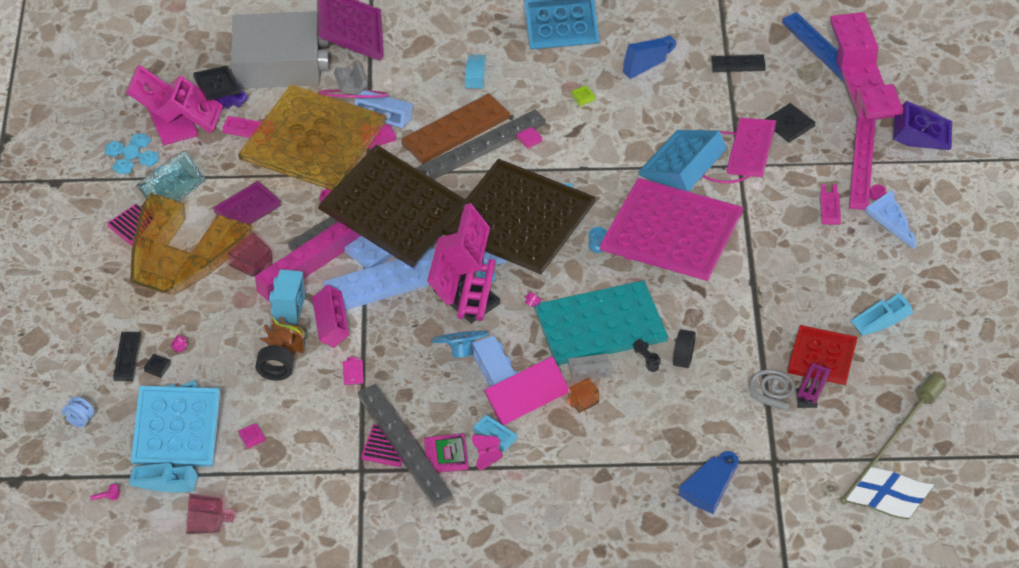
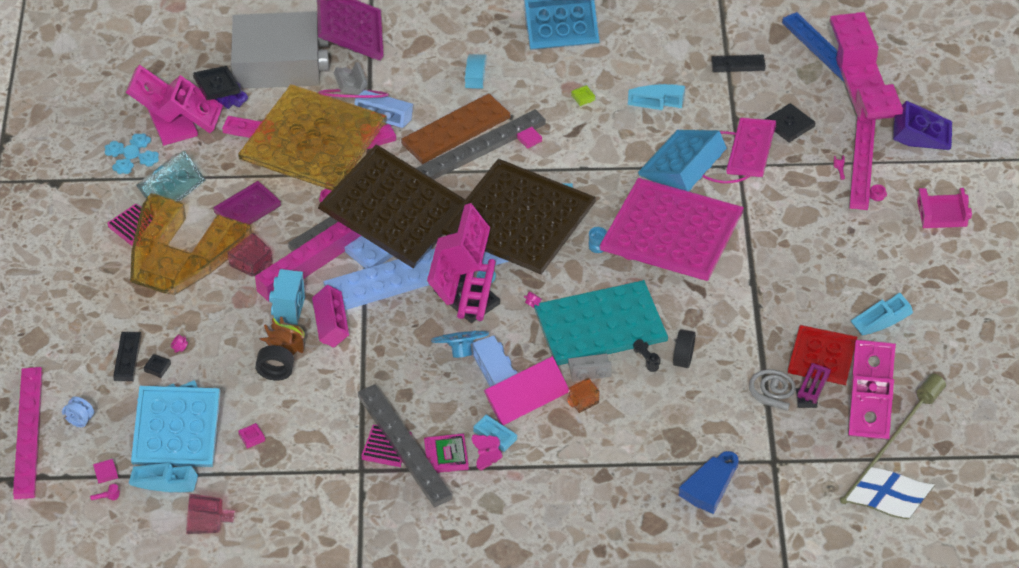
(27, 433): none -> dark pink plate
(105, 471): none -> dark pink tile
(353, 371): dark pink bracket -> none
(646, 55): blue piece -> none
(657, 96): none -> medium azure slope
(830, 206): dark pink hinge -> none
(839, 164): none -> dark pink hand
(872, 389): none -> dark pink bracket
(889, 214): light blue wing -> none
(943, 210): none -> dark pink panel

